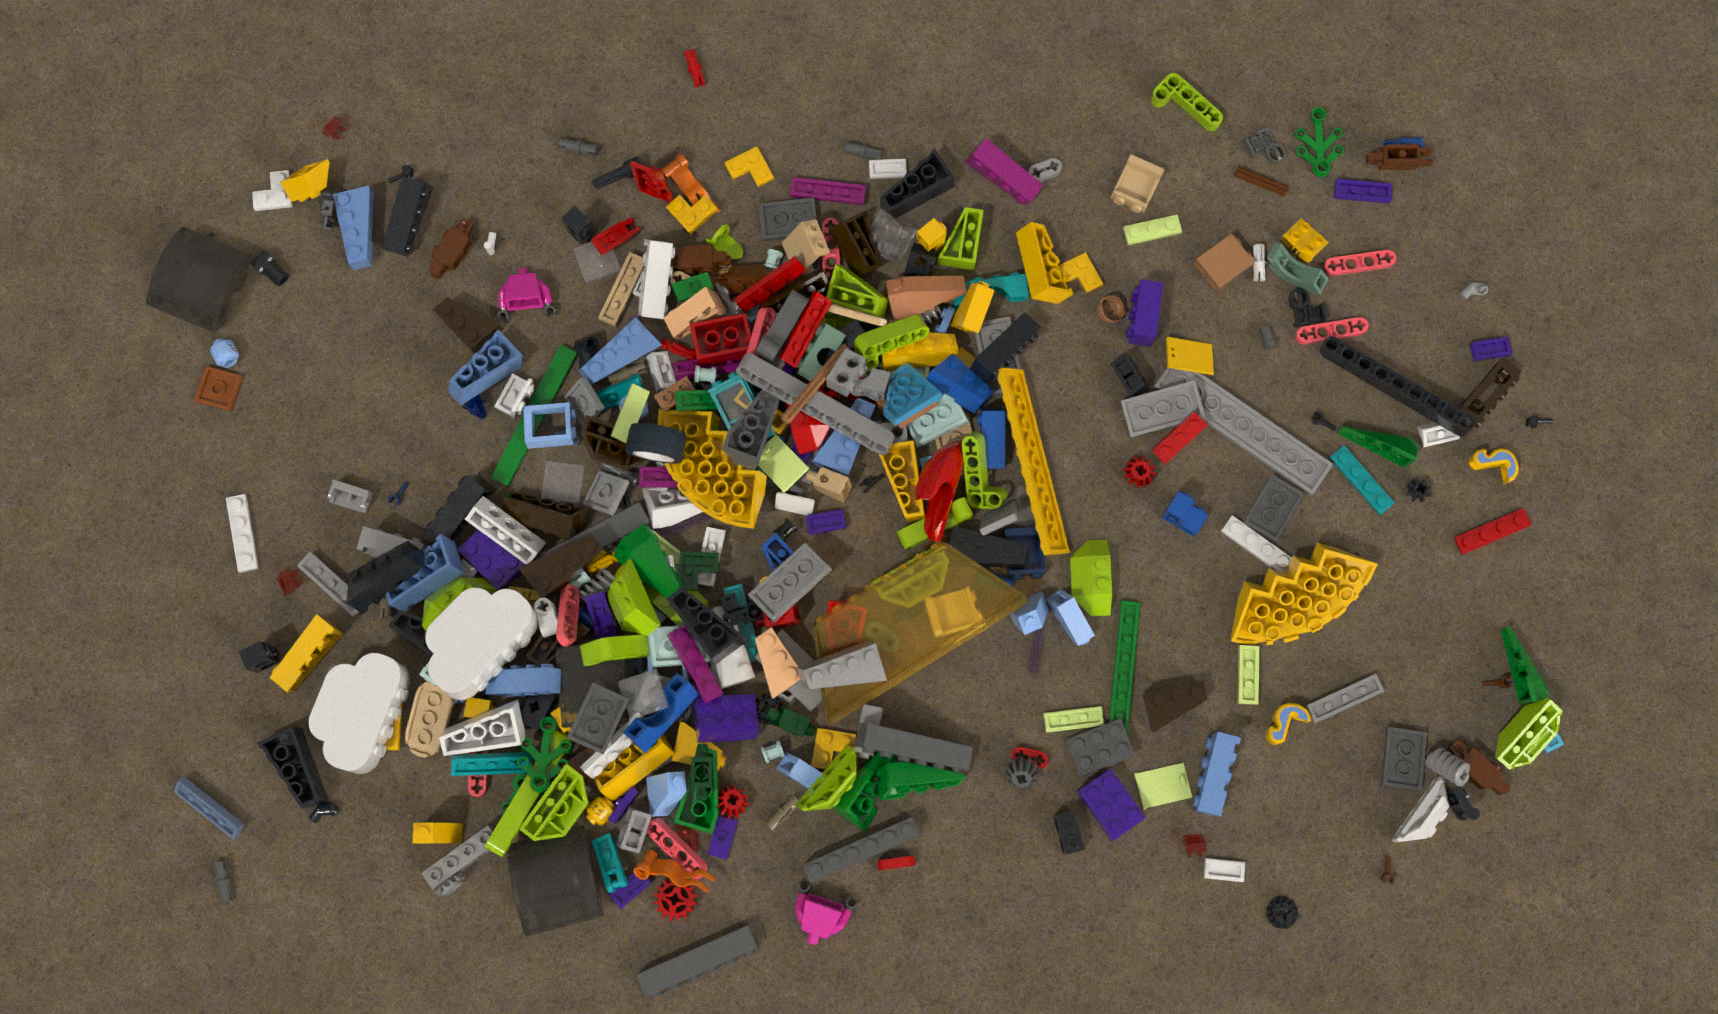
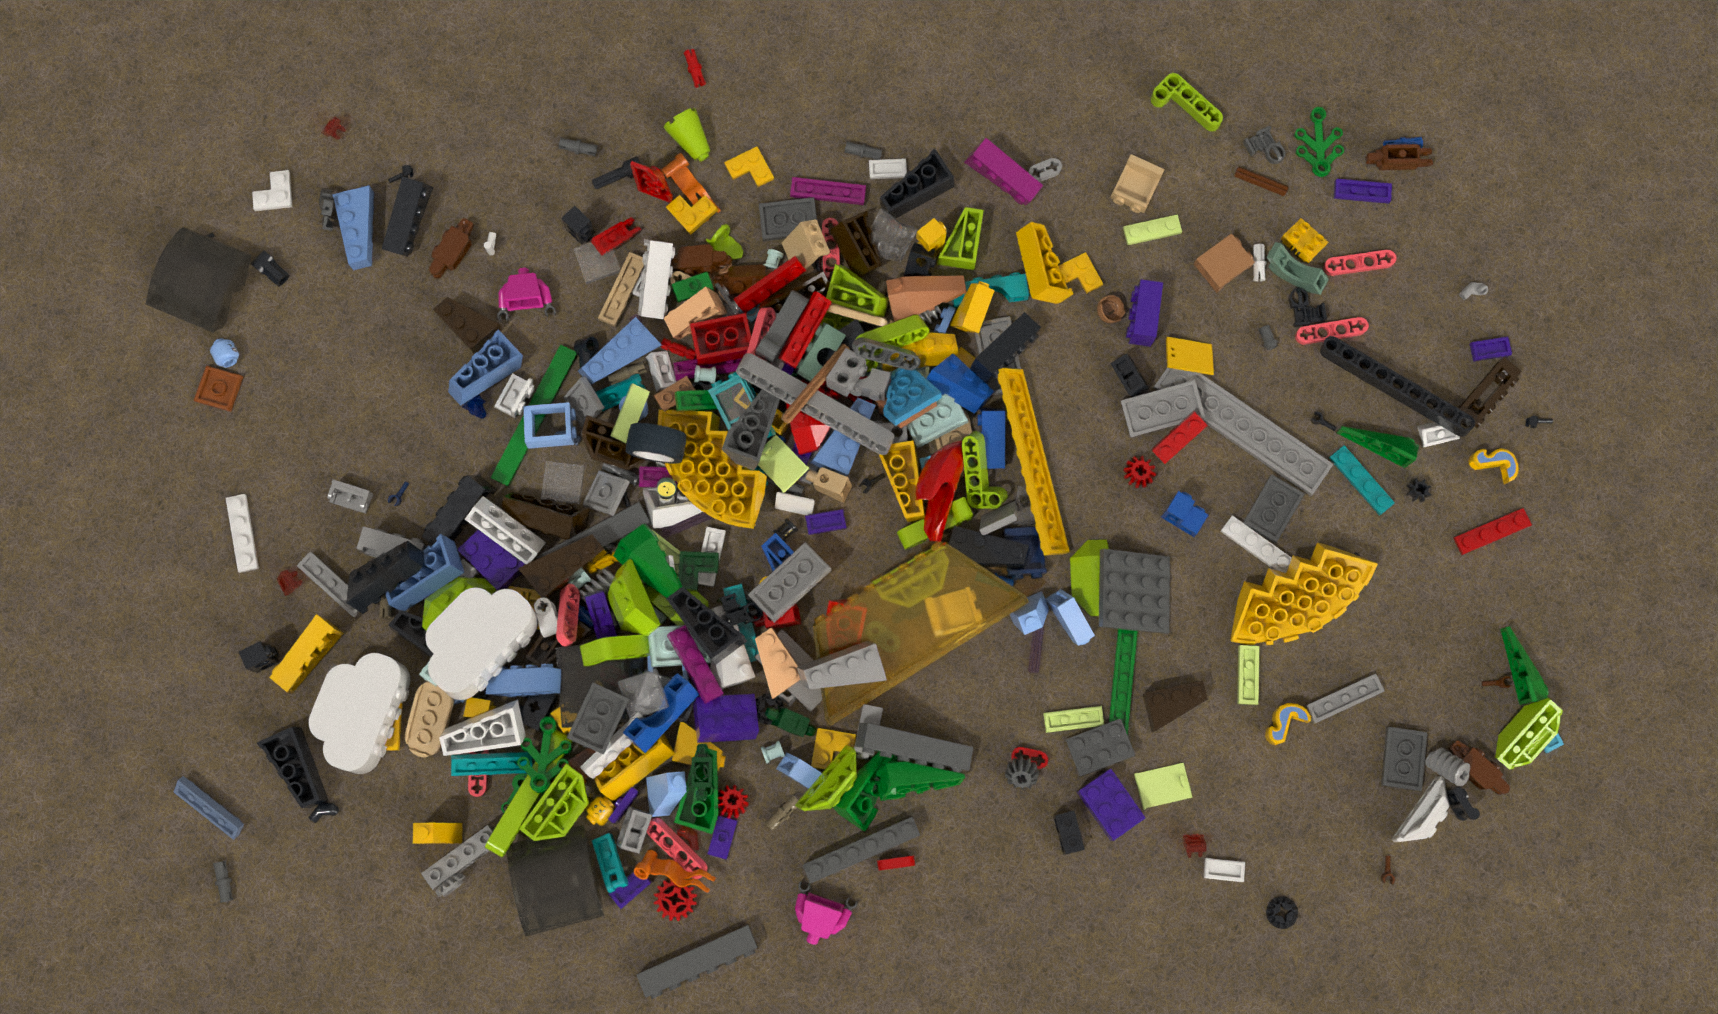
(307, 181): yellow slope -> none
(666, 487): none -> light yellow tile
(689, 134): none -> lime cone
(885, 356): none -> dark grey beam
(1134, 591): none -> dark grey plate
(1215, 773): medium blue wedge -> none

